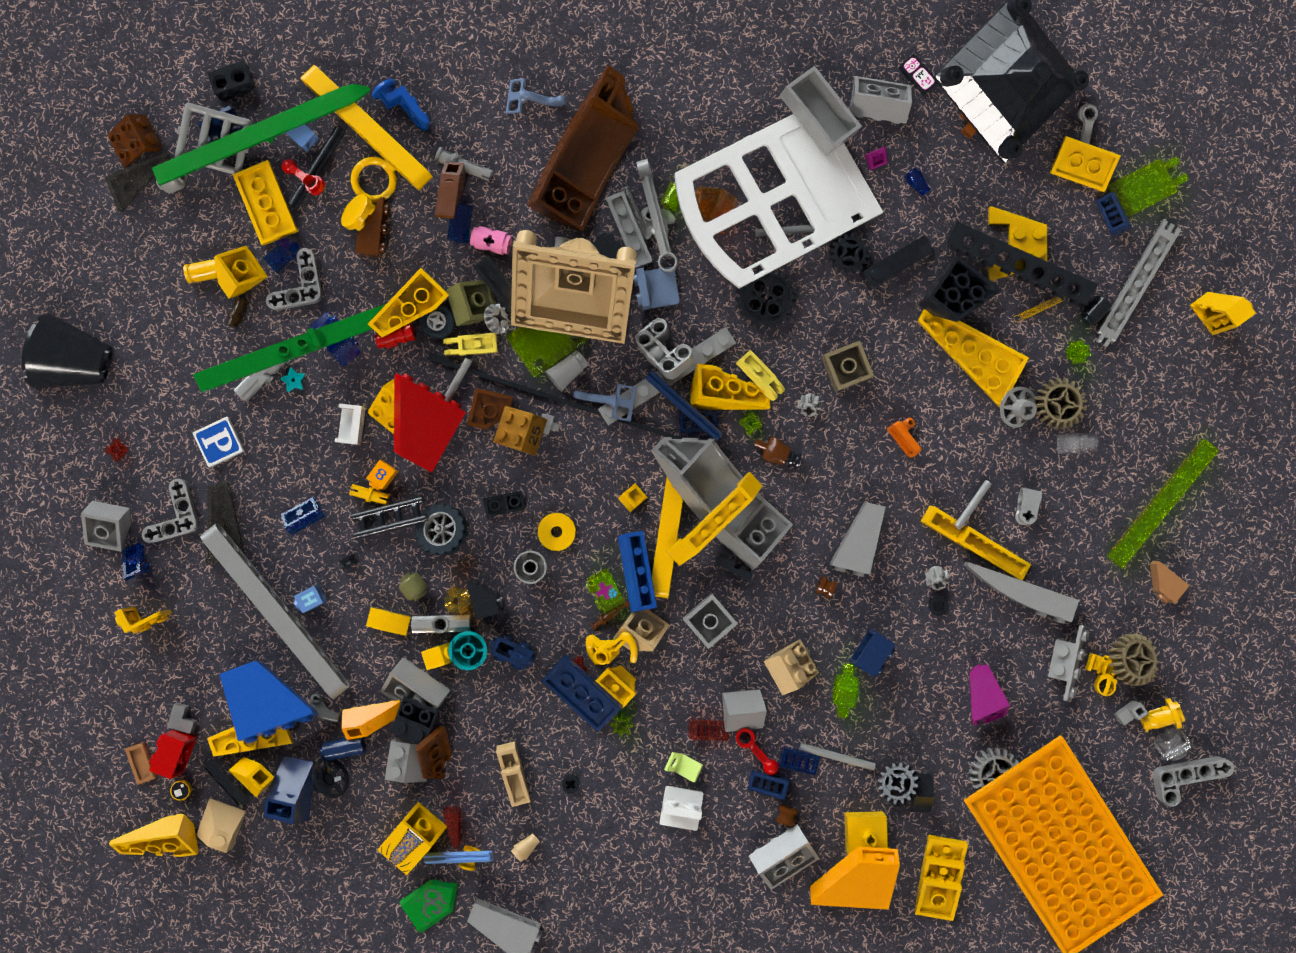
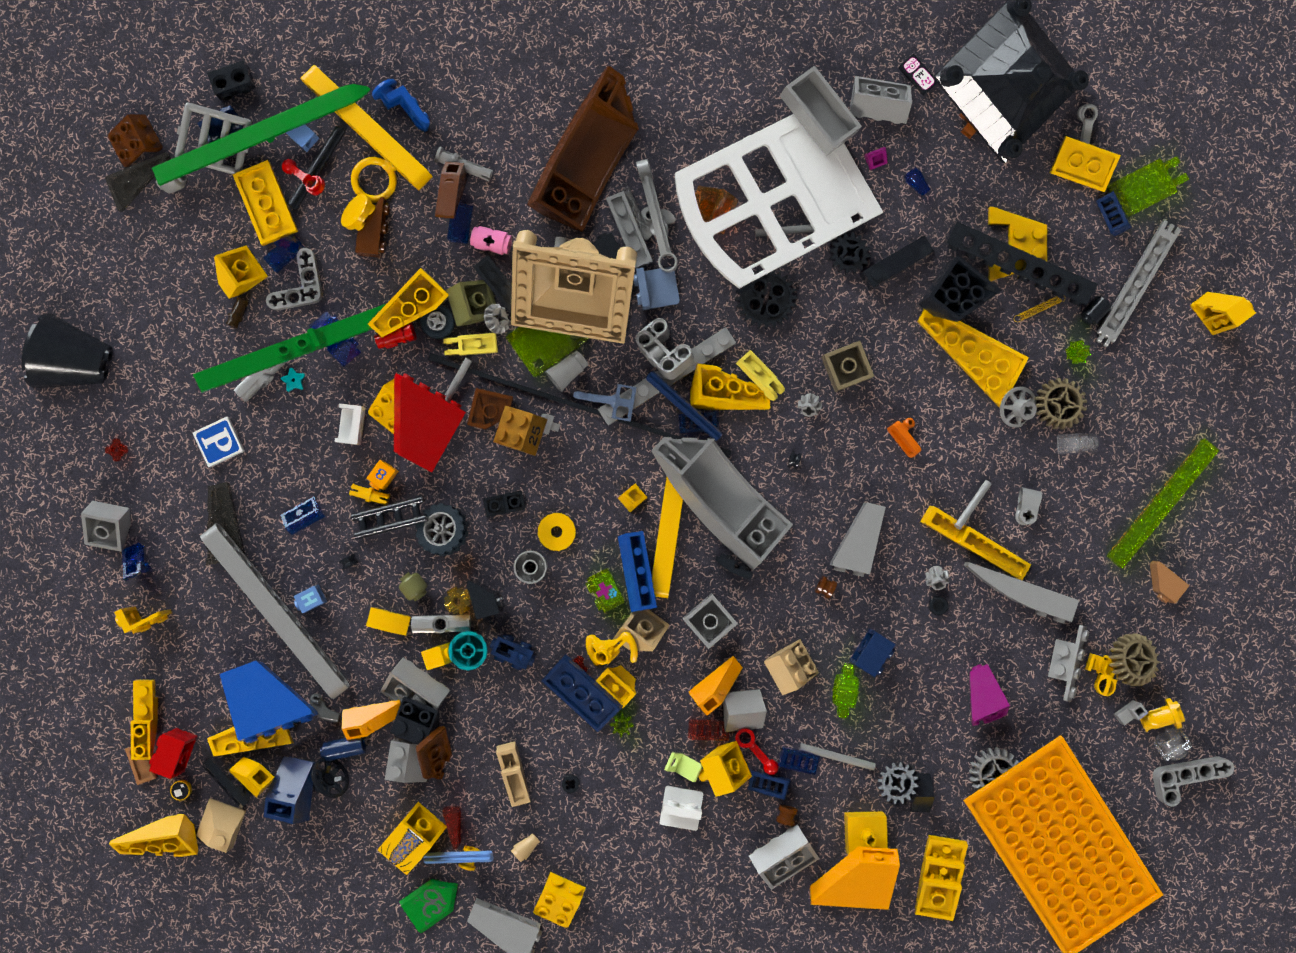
(145, 719): none -> yellow slope
(179, 720): light grey piece -> none
(182, 516): light grey beam -> none
(200, 271): yellow piece -> none
(524, 95): sand blue piece -> none
(559, 900): none -> yellow bracket
(608, 616): reddish brown piece -> none
(670, 198): clear neon green brick -> none
(715, 687): none -> light orange slope
(716, 520): yellow slope -> none
(725, 769): none -> yellow brick
(755, 423): clear neon green plate -> none
(774, 451): reddish brown piece -> none

